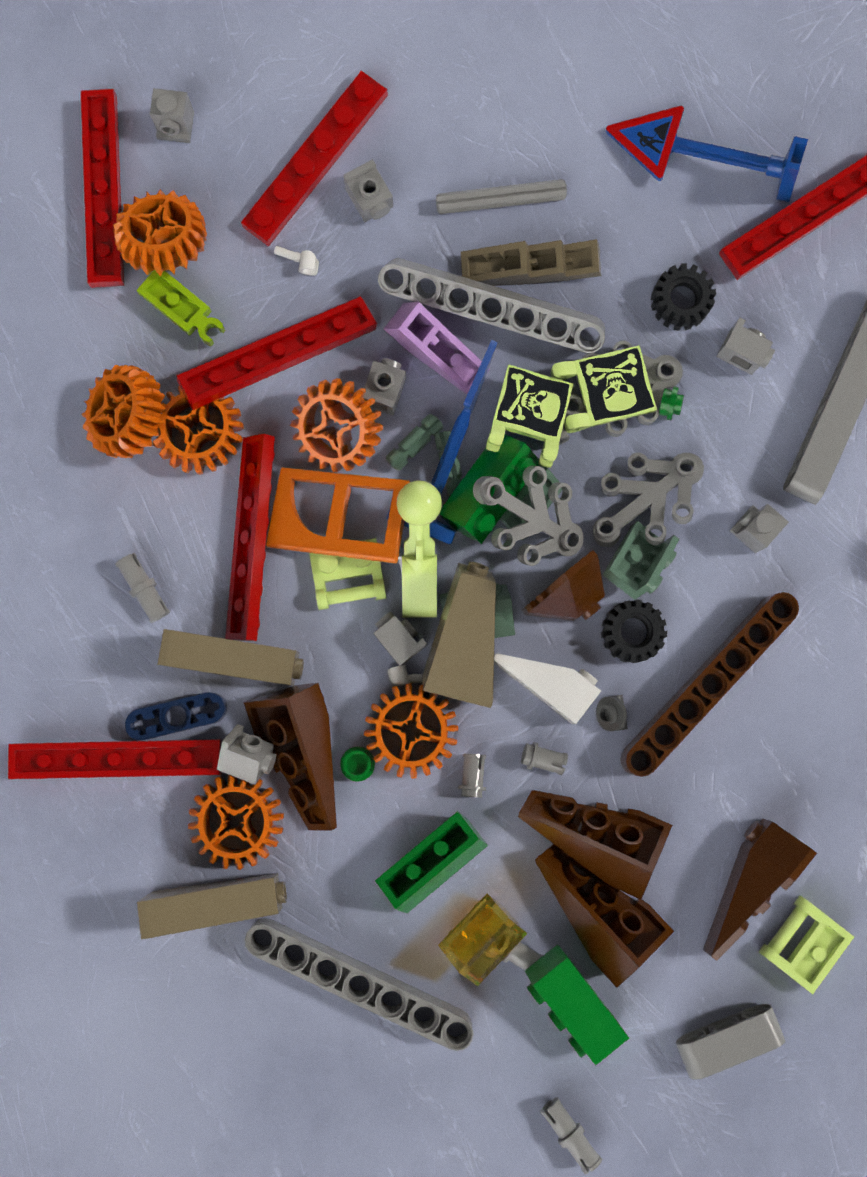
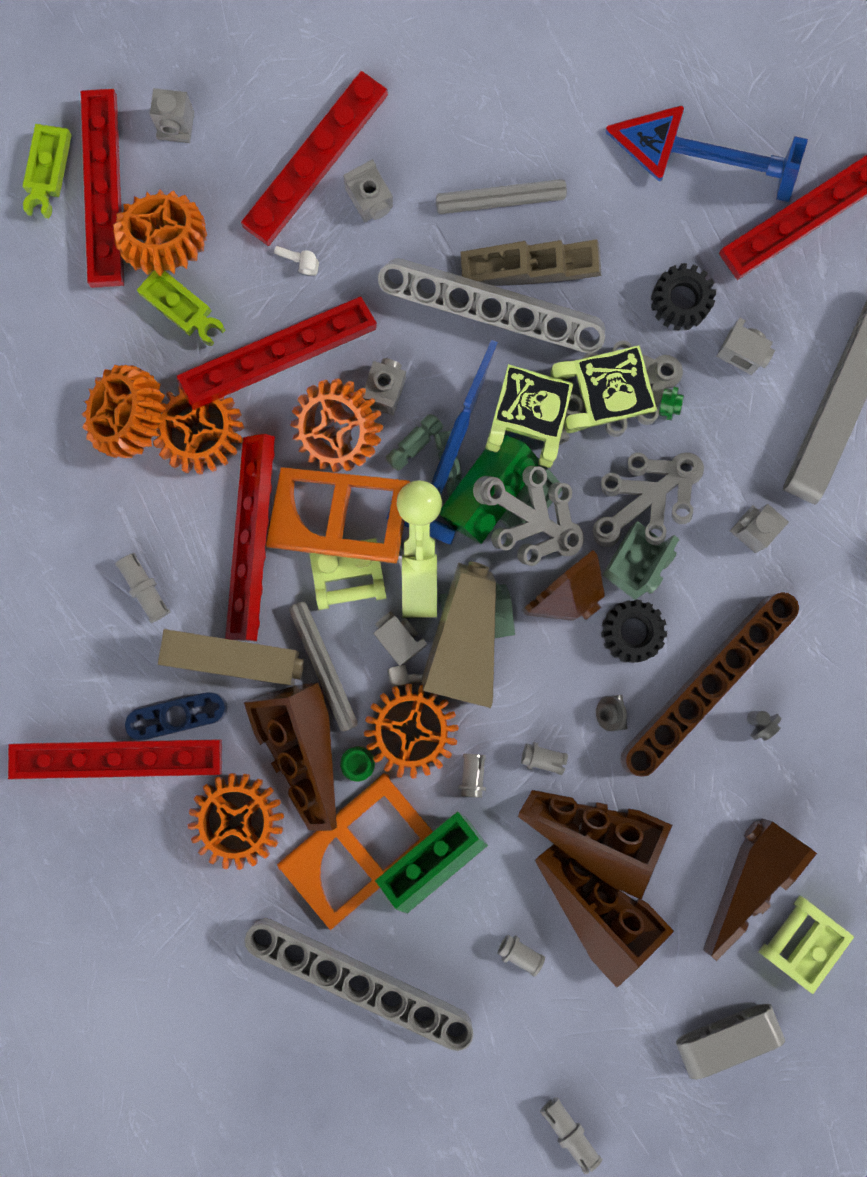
(45, 167): none -> lime plate
(209, 904): dark tan slope -> none
(245, 756): light grey brick -> none
(304, 862): none -> orange window
(323, 666): none -> light grey axle
(433, 344): lavender slope -> none
(482, 939): clear yellow brick -> none
(559, 687): white slope -> none
(574, 1006): green brick -> none
(765, 725): none -> dark grey plate

